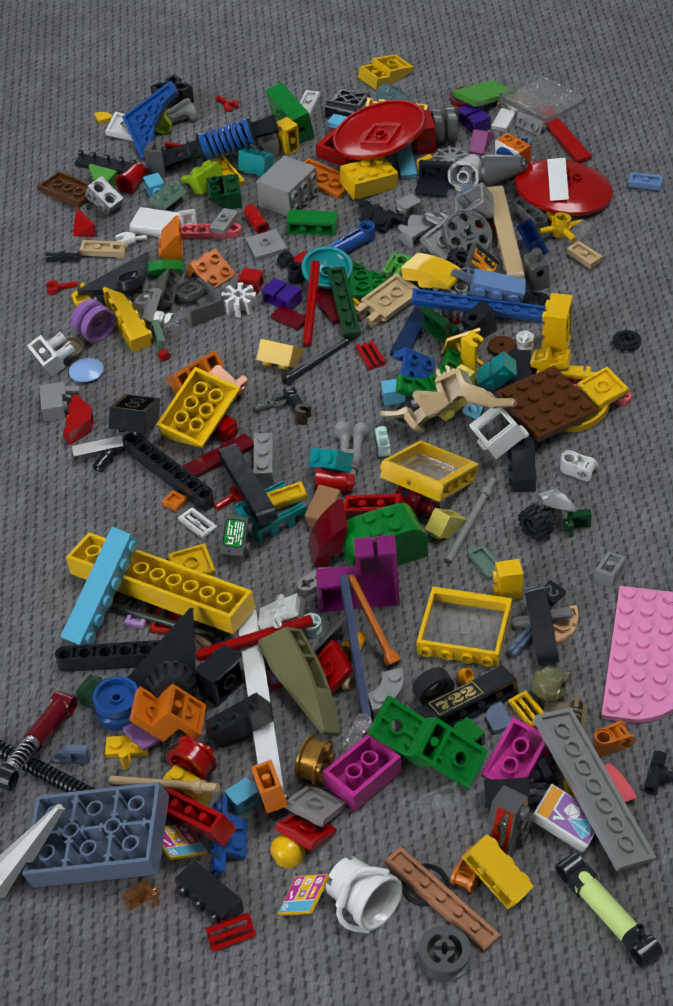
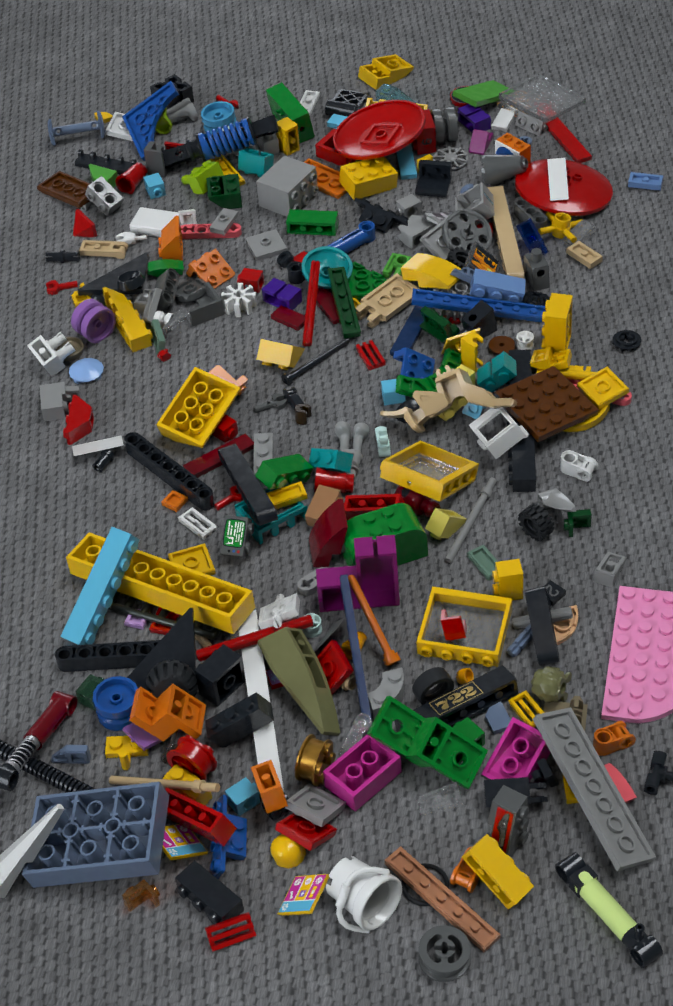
(76, 128): none -> sand blue hose
(134, 413): black brick -> none
(167, 195): sand green hinge -> none
(204, 363): orange arch -> none
(217, 115): none -> dark azure wheel
(256, 218): red axle -> none
(284, 471): none -> green brick
(453, 626): none -> red panel
(465, 172): white cone -> none
(564, 818): piece -> none

